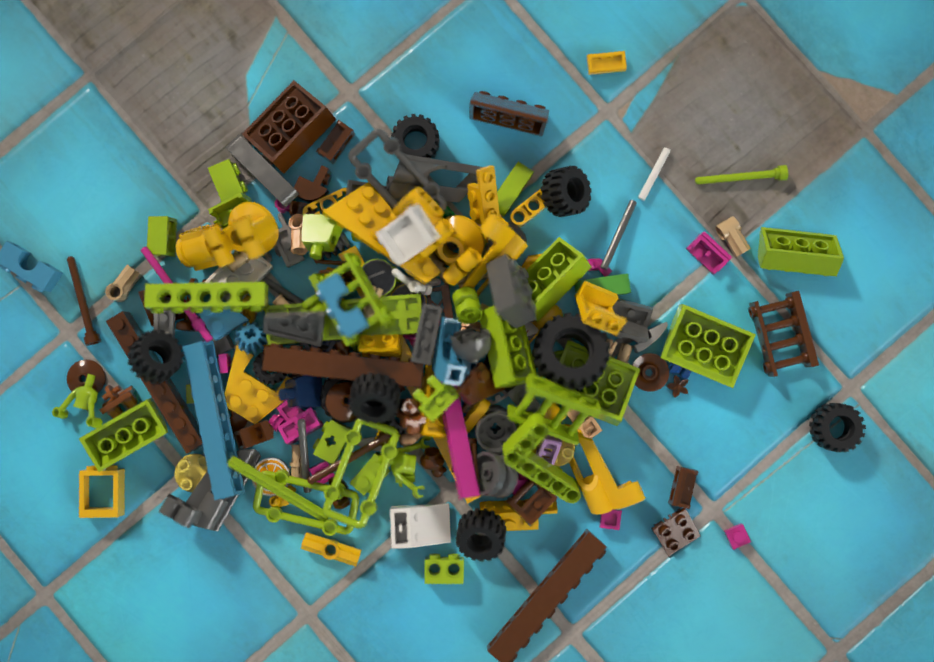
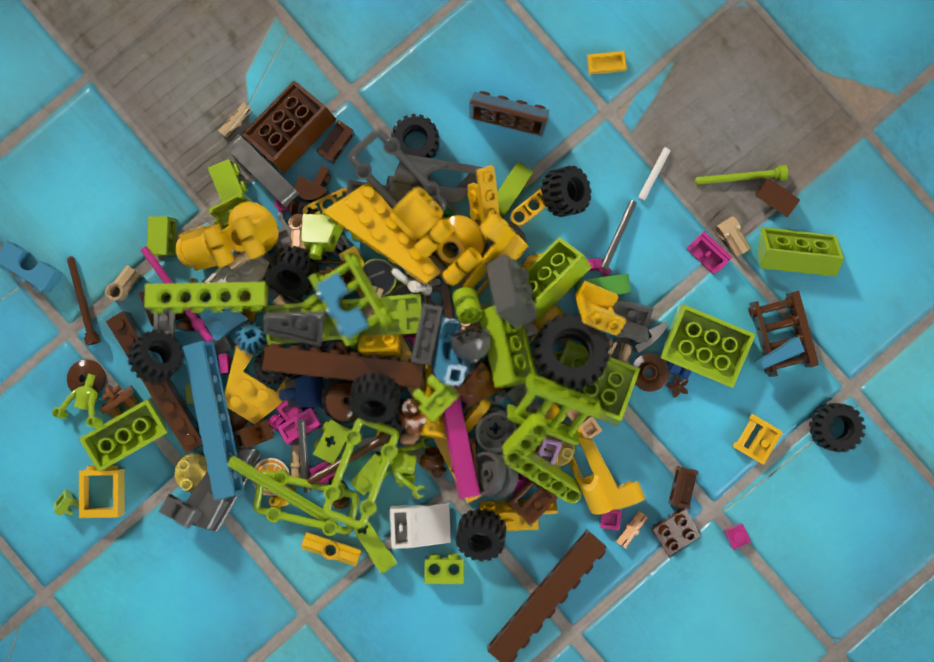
(63, 502): none -> lime tile
(235, 120): none -> tan pin
(285, 281): none -> black tyre
(376, 549): none -> lime piece
(408, 235): white panel -> none
(632, 529): none -> light nougat pin
(763, 441): none -> yellow plate
(777, 197): none -> reddish brown hinge
(783, 352): none -> dark azure piece

